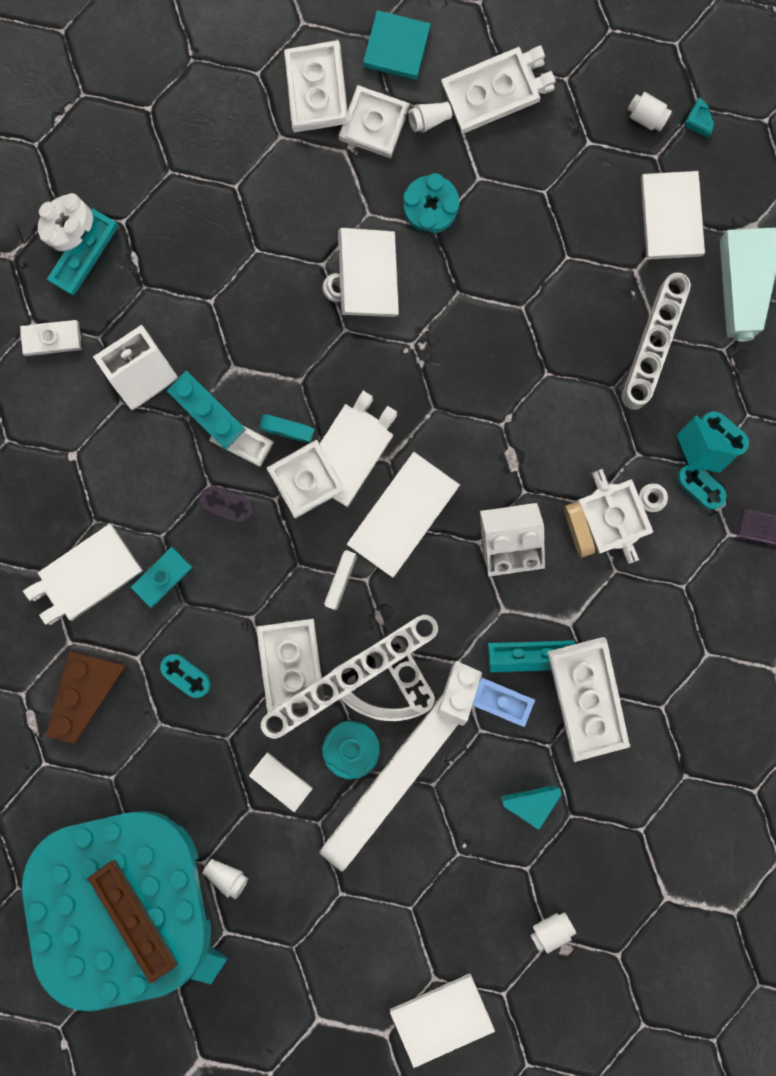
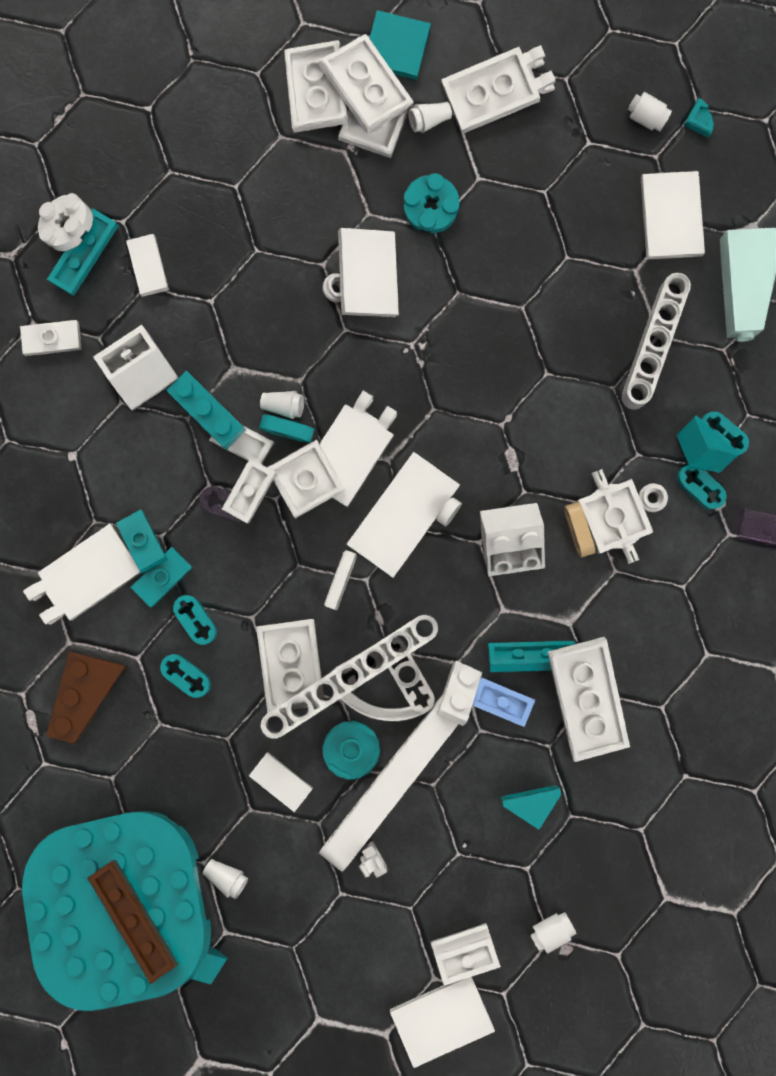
(141, 541): none -> teal plate
(147, 265): none -> white tile
(189, 623): none -> teal beam
(249, 491): none -> white plate
(286, 404): none -> white cone
(366, 83): none -> white tile
(372, 861): none -> white plate
(448, 511): none -> white tile
(465, 954): none -> white plate

